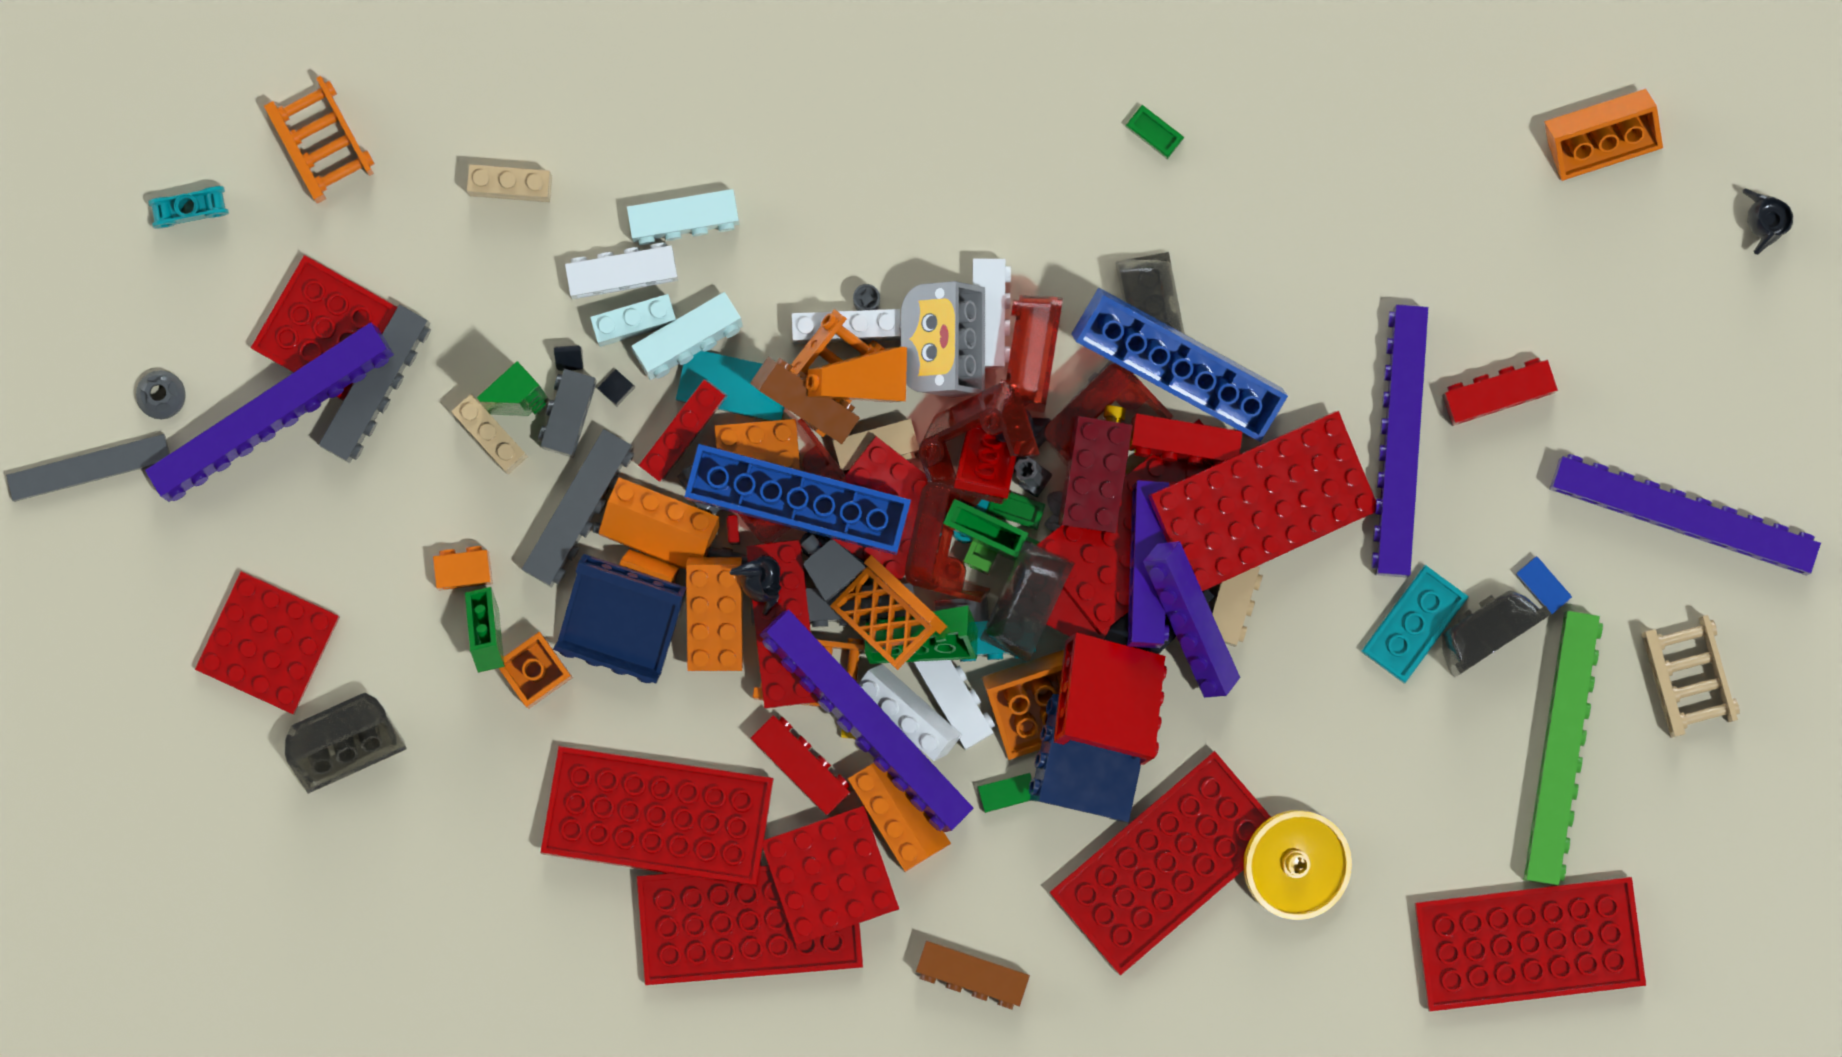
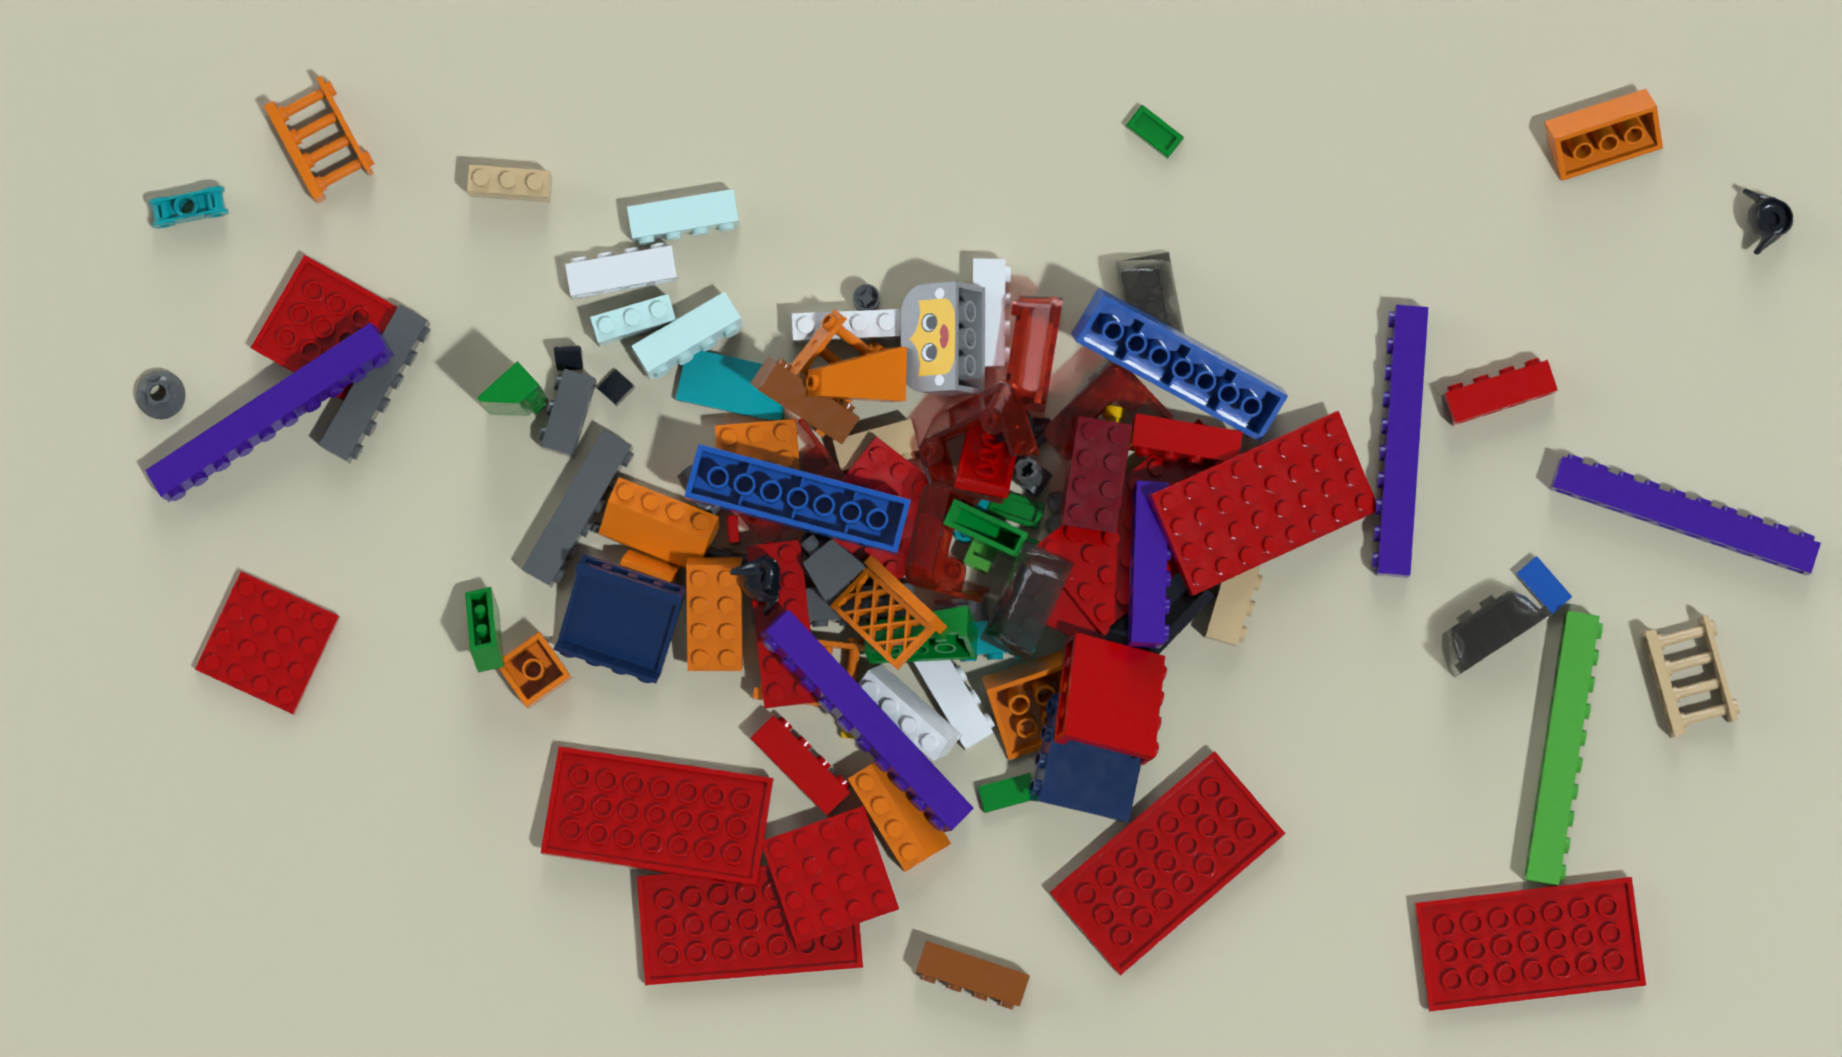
(87, 468): dark grey tile -> none
(341, 741): clear smoke windscreen -> none
(462, 569): orange brick -> none
(489, 434): tan brick -> none
(683, 430): red brick -> none
(1191, 619): dark purple brick -> none
(1297, 864): yellow dish -> none
(1414, 624): teal tile -> none

